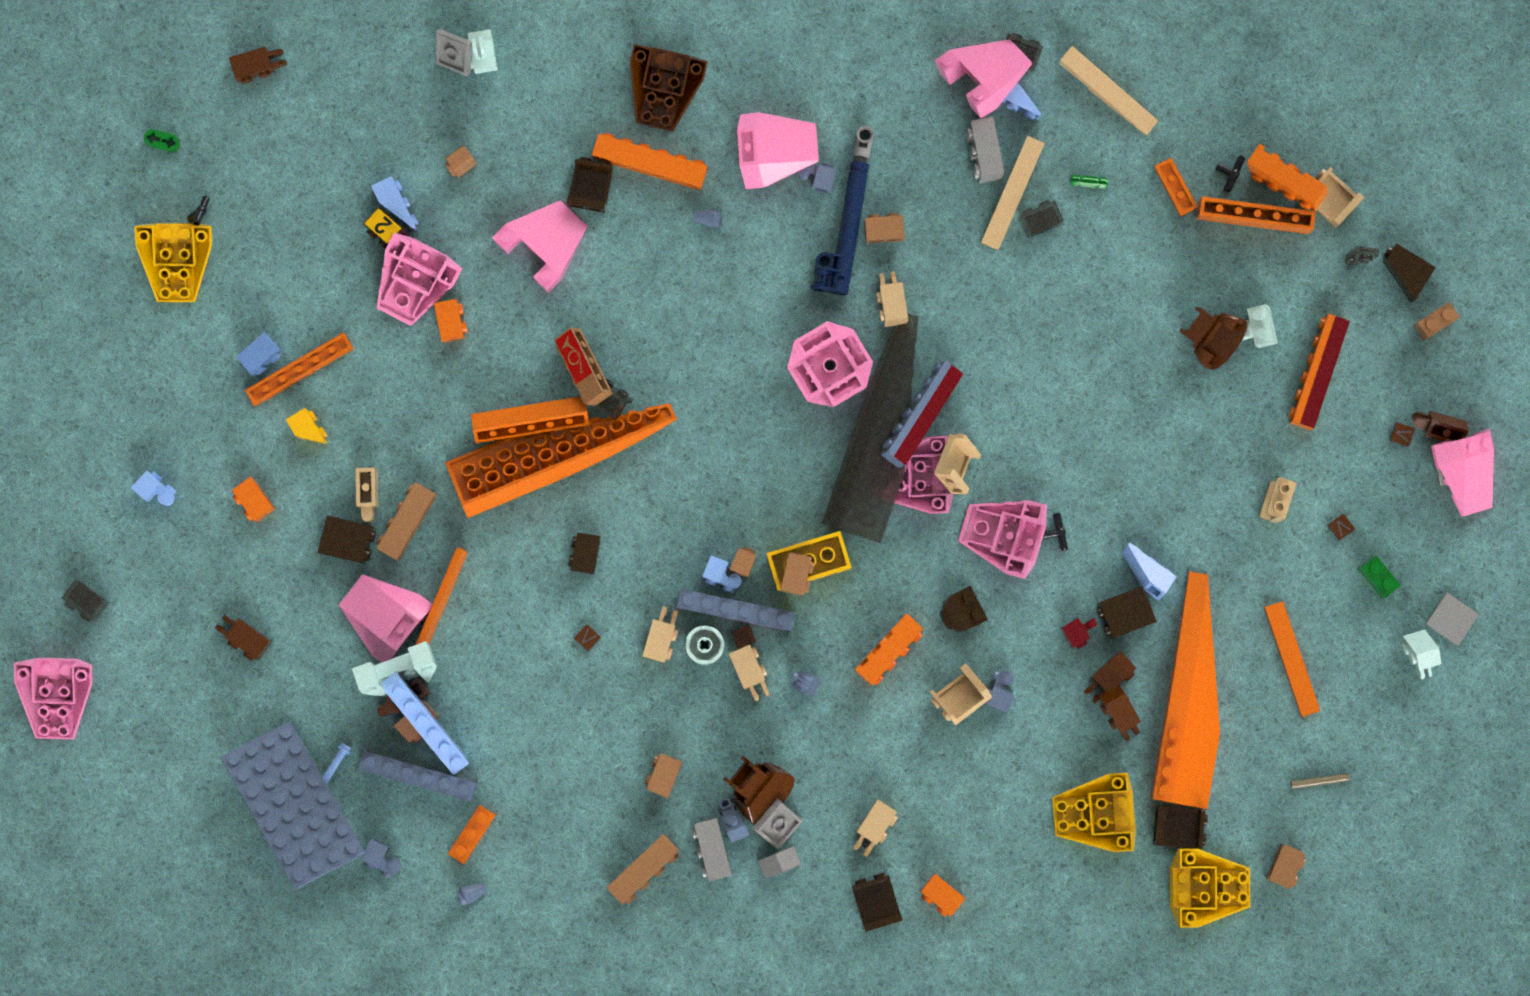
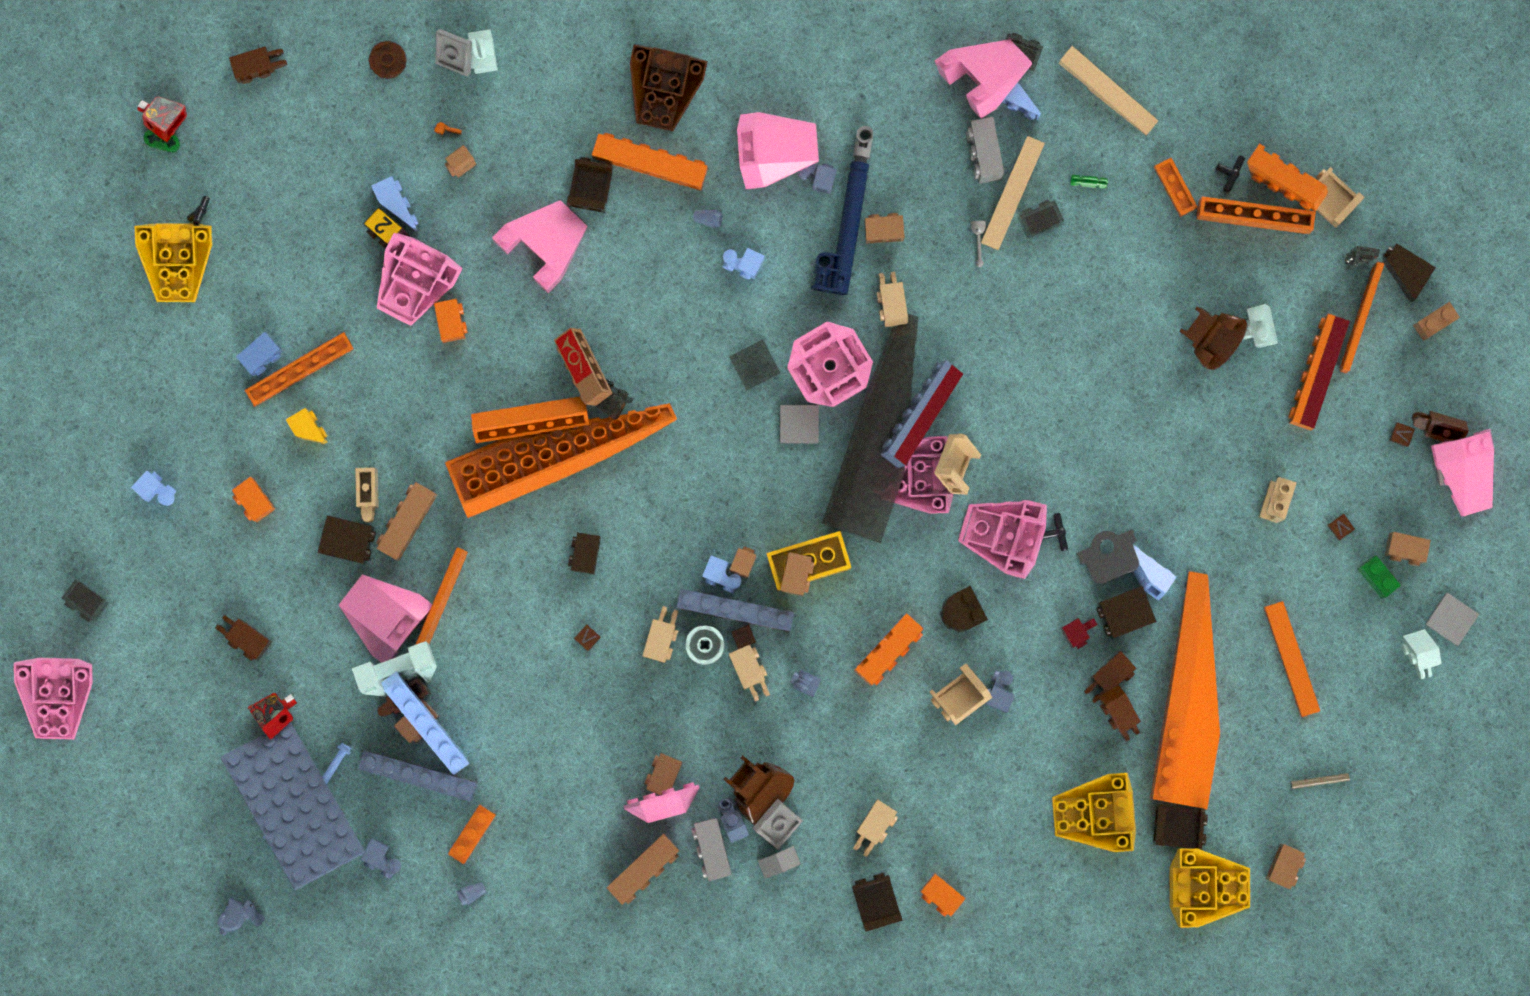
(162, 116): none -> torso
(236, 914): none -> sand blue animal
(273, 713): none -> torso
(388, 65): none -> reddish brown tile
(441, 127): none -> orange hand
(663, 806): none -> bright pink wedge
(747, 265): none -> light blue brick
(754, 365): none -> clear smoke tile
(799, 424): none -> light grey tile
(978, 228): none -> light grey hinge
(1113, 565): none -> dark grey piece
(1361, 317): none -> orange tile
(1407, 548): none -> medium nougat brick

